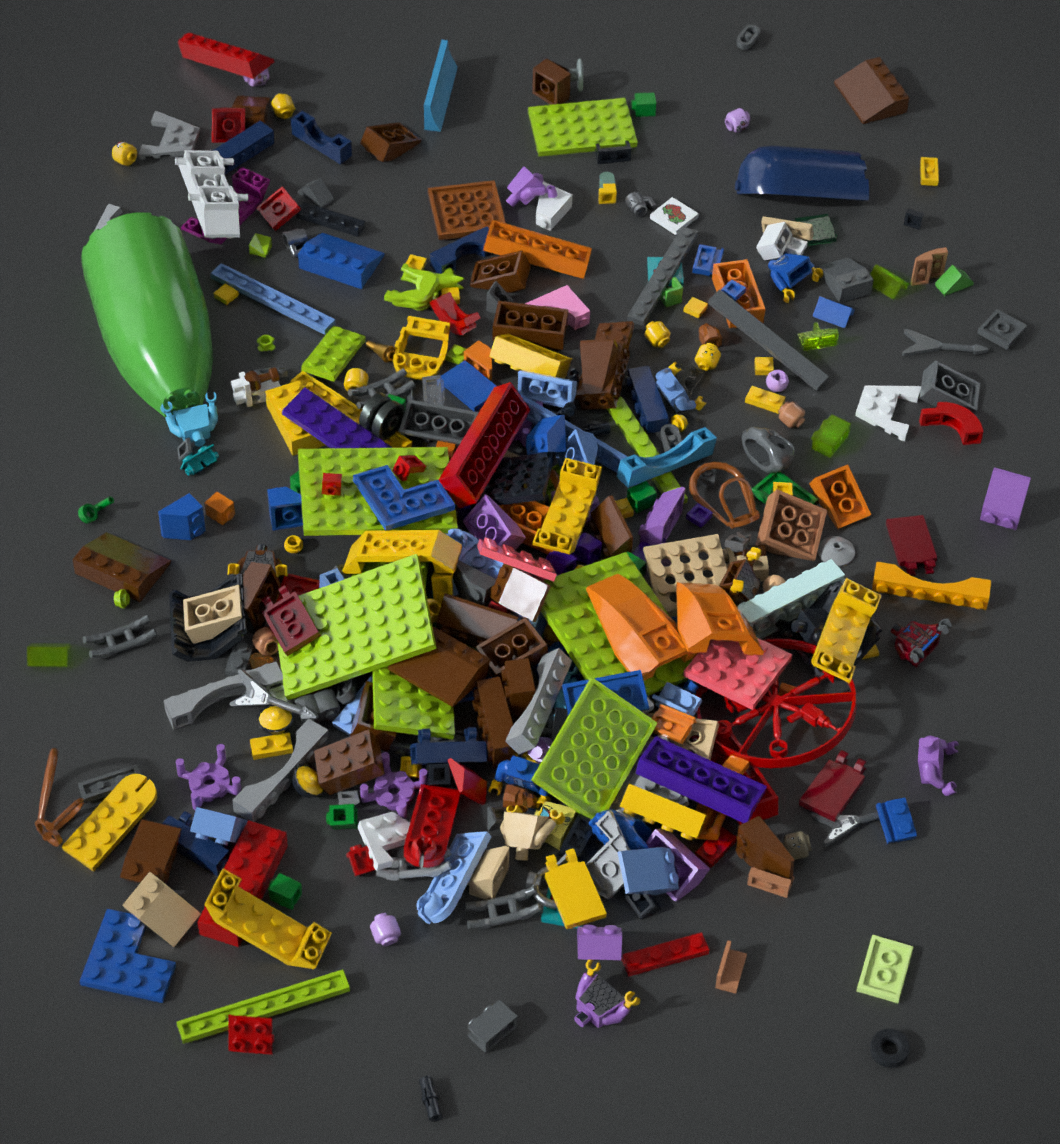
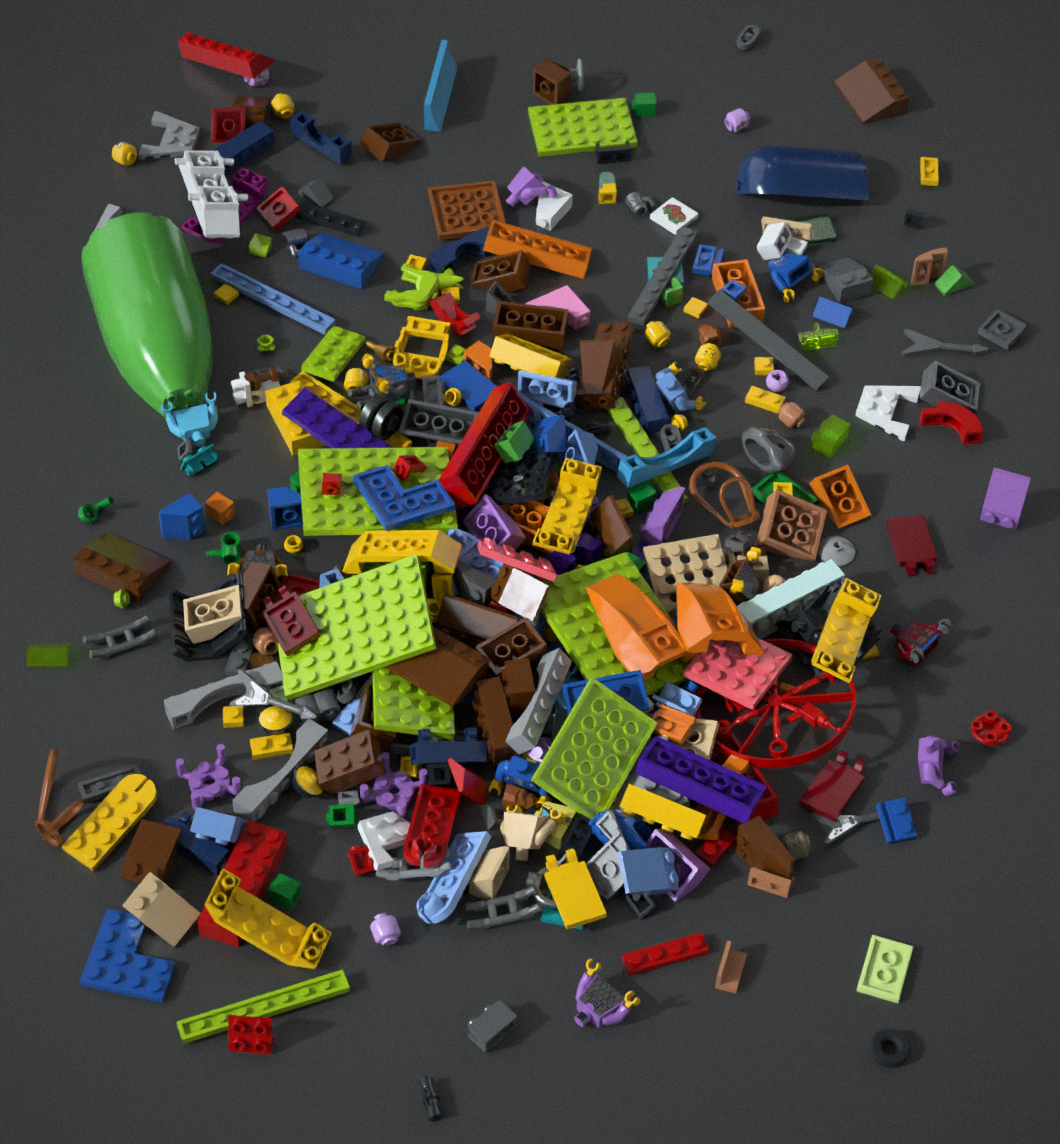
(230, 549): none -> green piece
(233, 716): none -> yellow plate
(388, 379): none -> torso
(450, 399): none -> yellow plate
(514, 442): none -> bright green brick
(599, 942): medium lavender slope -> none
(699, 515): dark purple plate -> none
(969, 593): light orange arch -> none
(990, 728): none -> red dish

